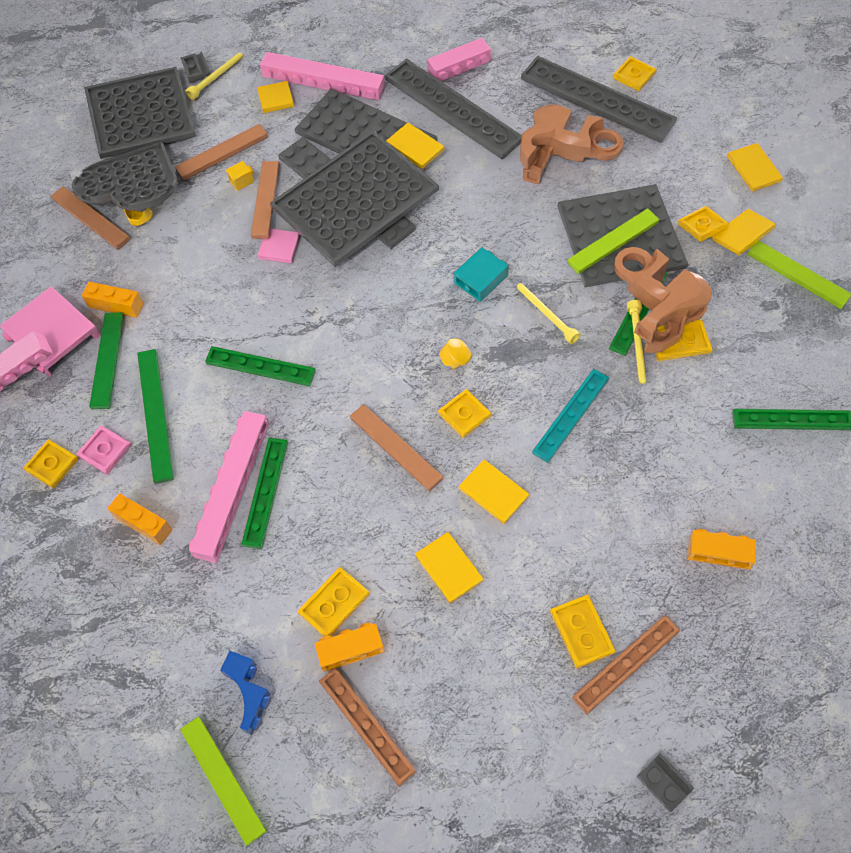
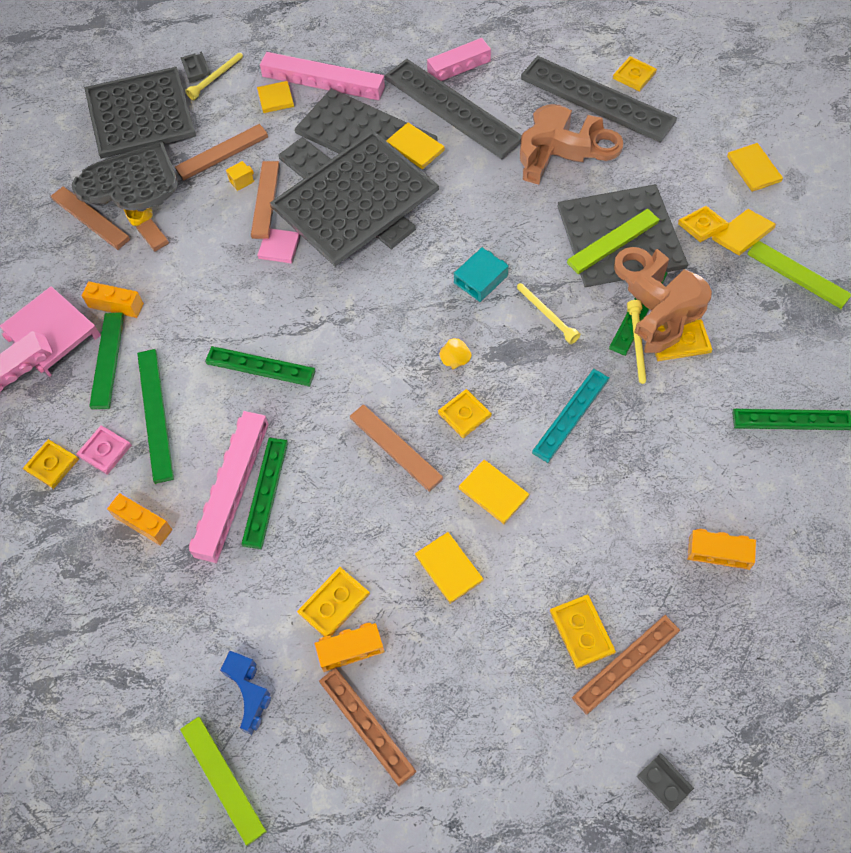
(152, 235): none -> nougat tile

